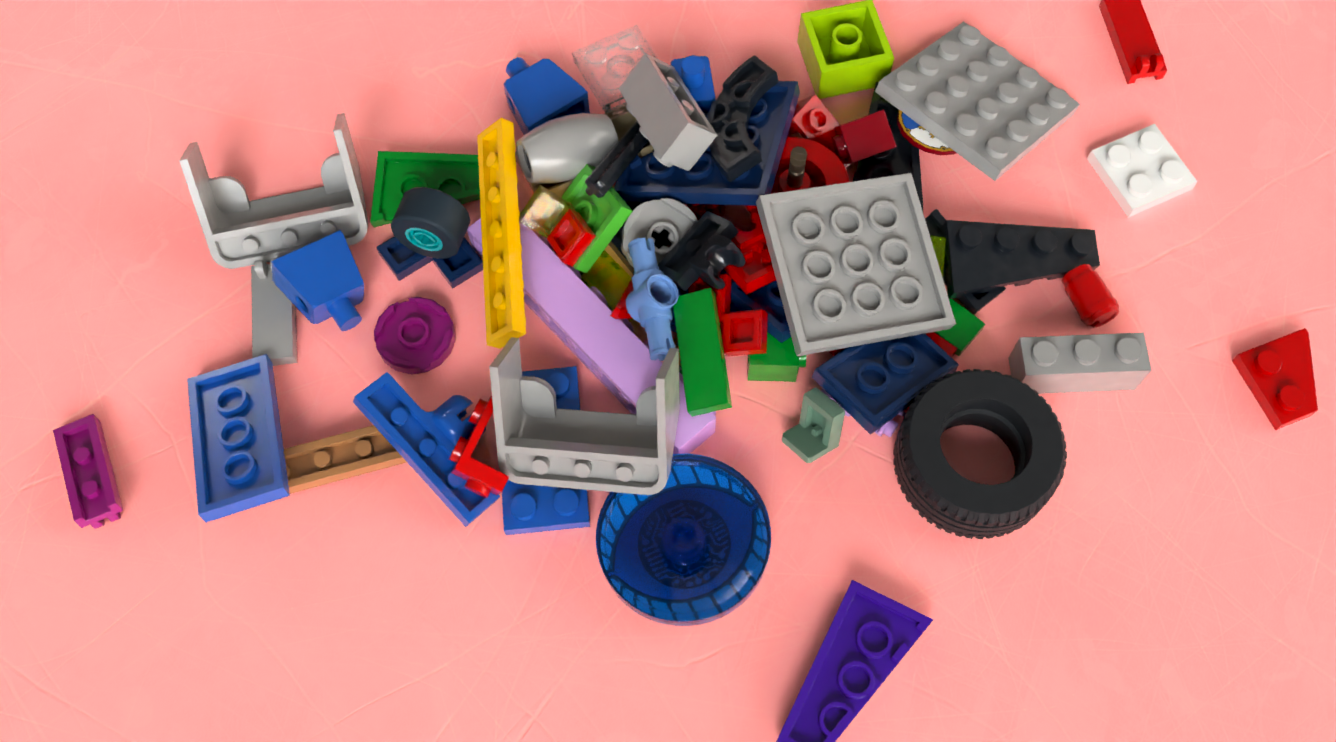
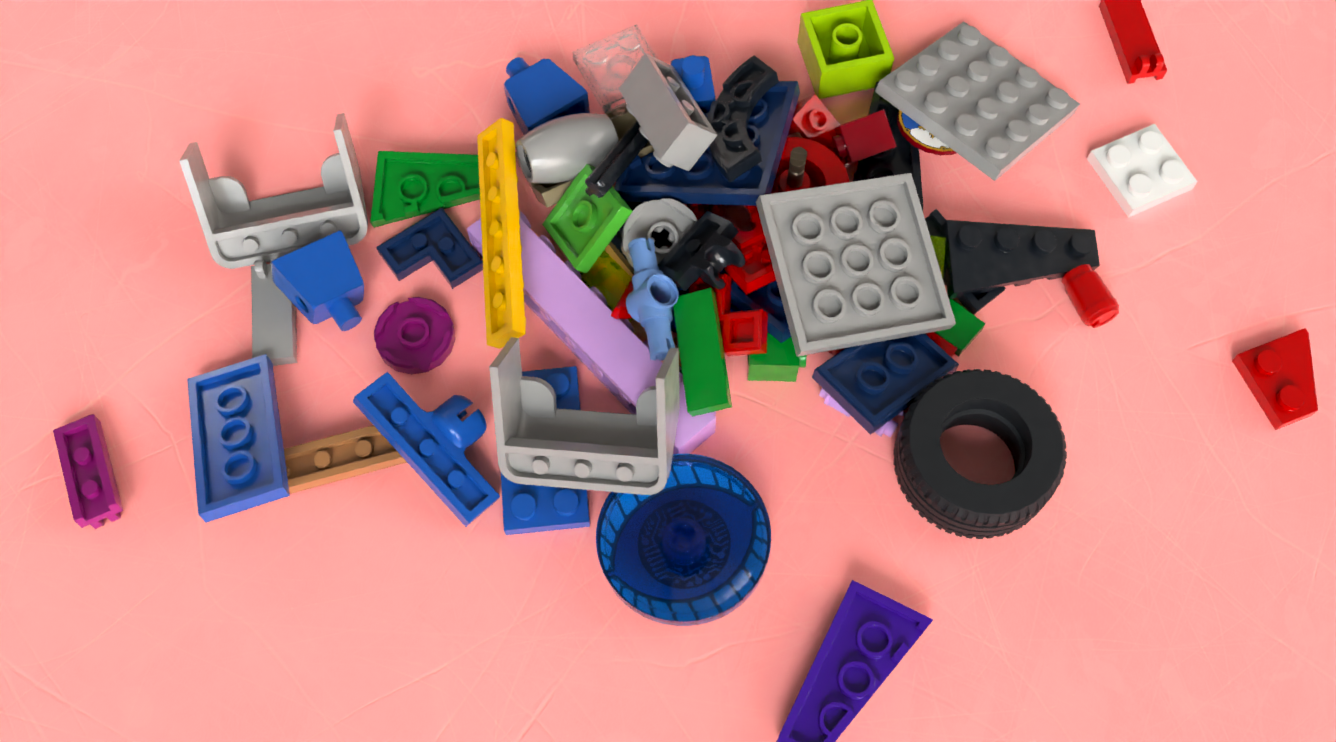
(430, 222): black wheel -> none
(480, 477): red bracket -> none
(544, 211): clear yellow tile -> none
(571, 237): red tile -> none
(818, 427): sand green bracket -> none
(1081, 362): light grey brick -> none

